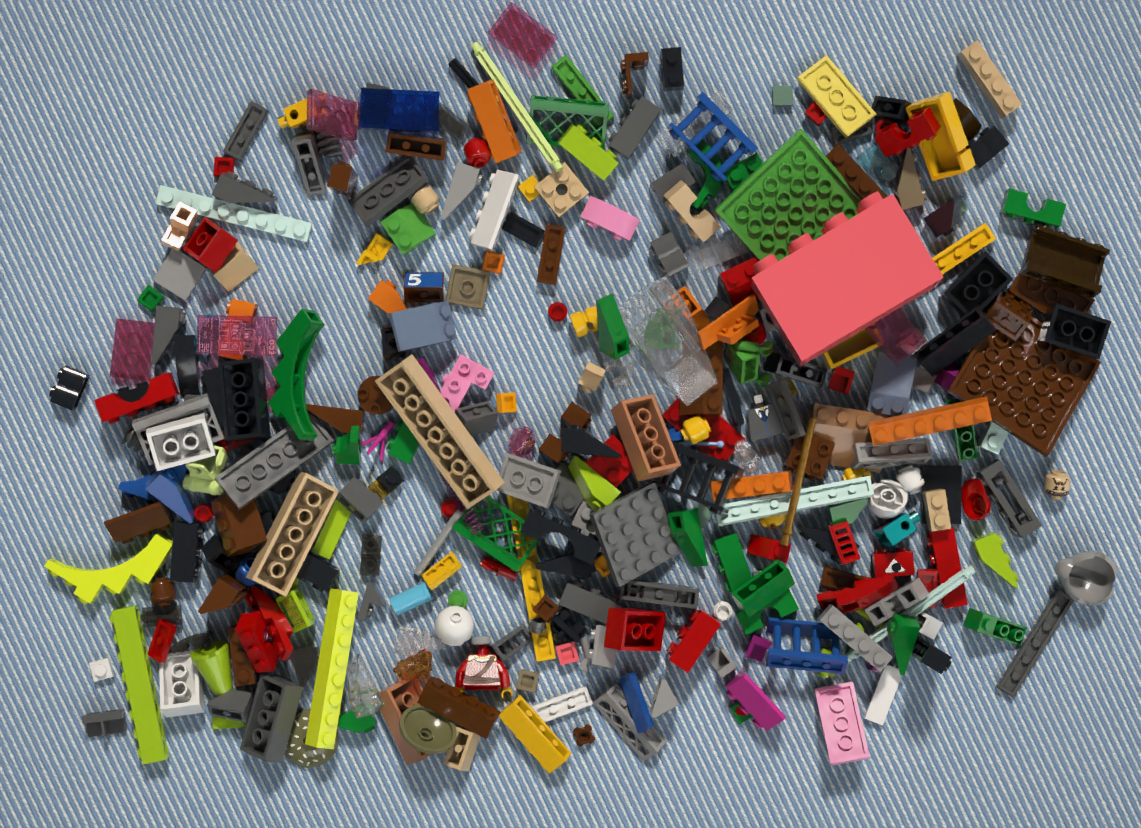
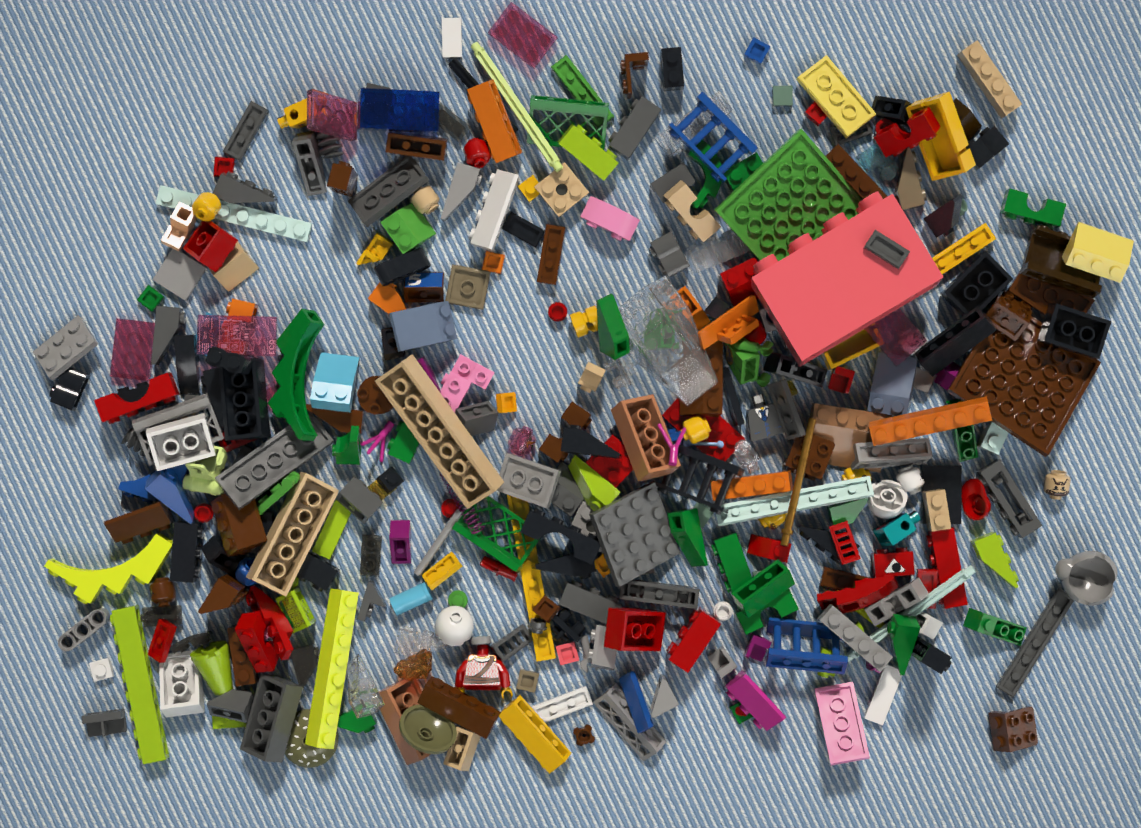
(65, 347): none -> light grey plate
(76, 634): none -> light grey beam
(206, 206): none -> yellow head
(228, 360): none -> black brick
(278, 491): none -> bright green plate
(334, 382): none -> medium azure slope
(400, 541): none -> magenta slope
(402, 267): none -> black beam
(451, 38): none -> white tile
(673, 448): none -> dark pink plant
(757, 50): none -> blue plate
(886, 249): none -> dark grey tile
(1013, 729): none -> reddish brown bracket
(1098, 252): none -> light yellow slope

